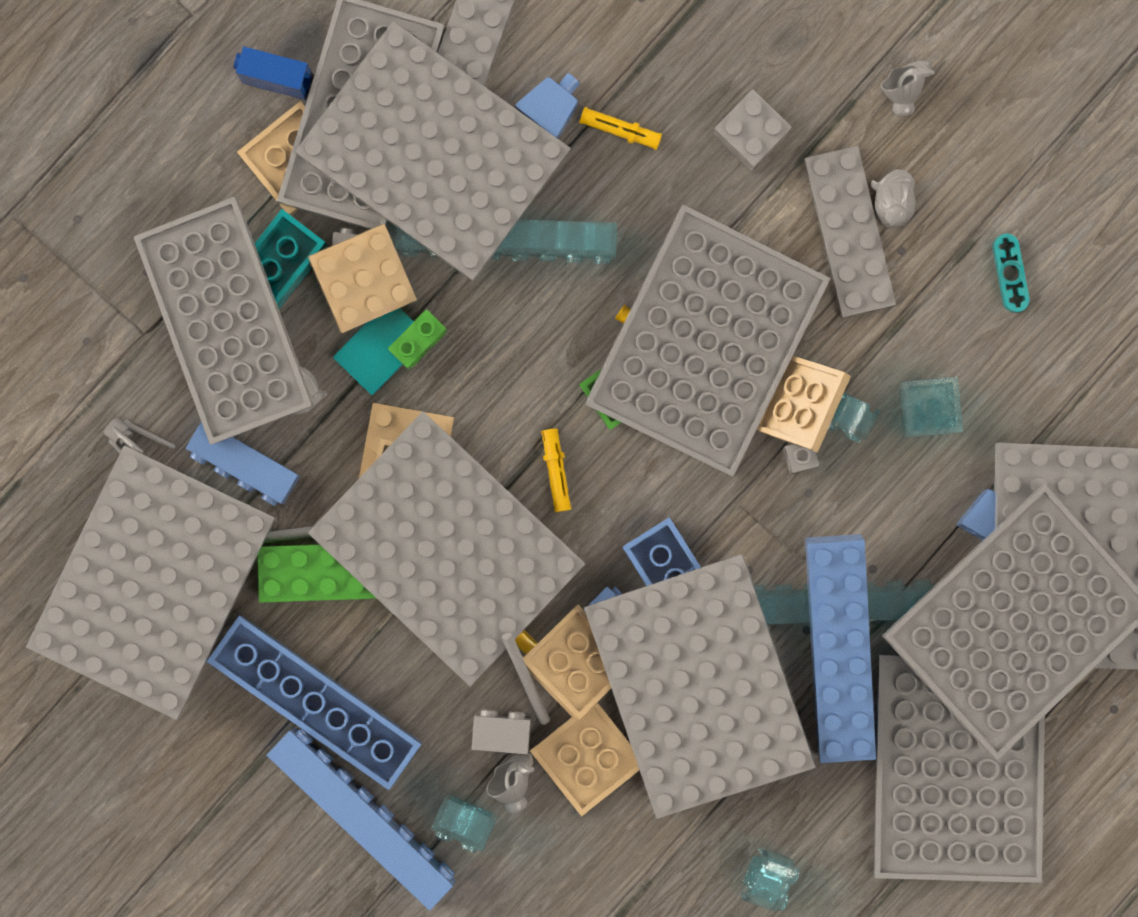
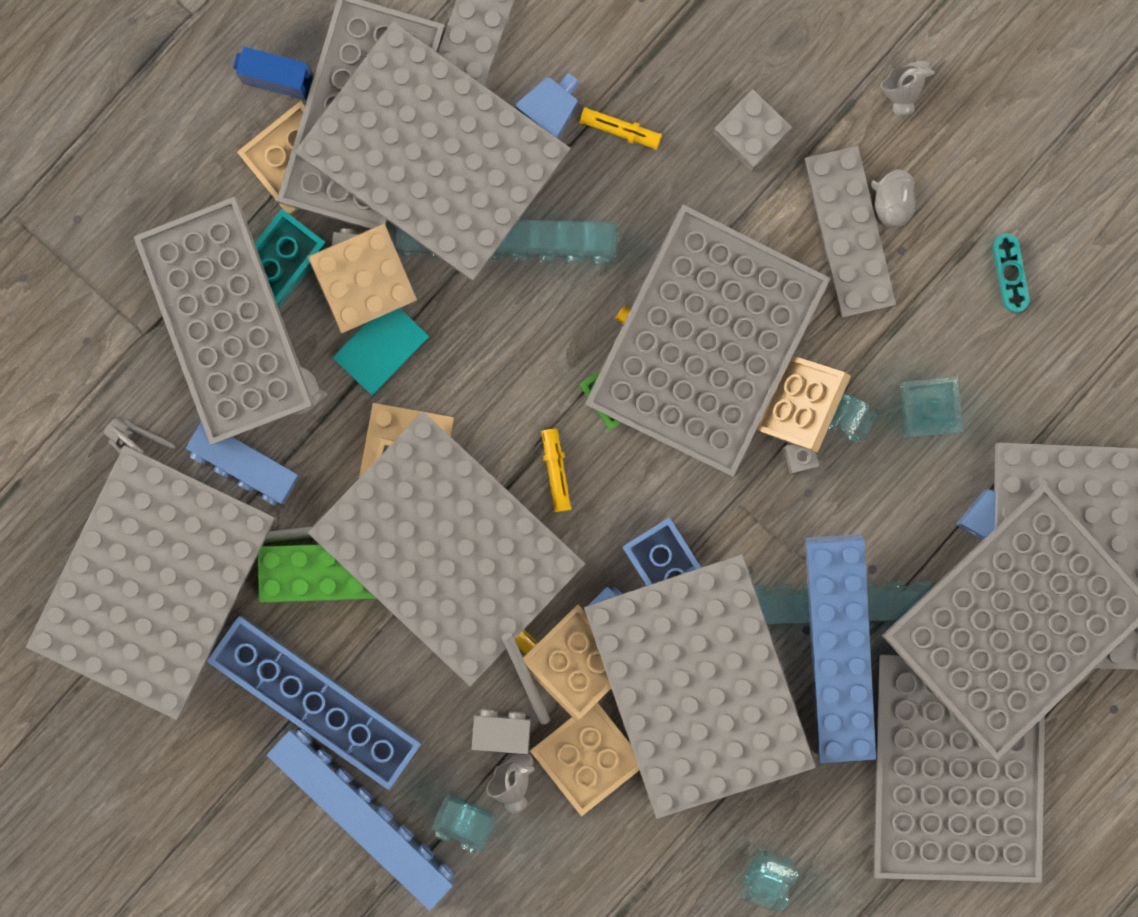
(418, 340): bright green brick -> none

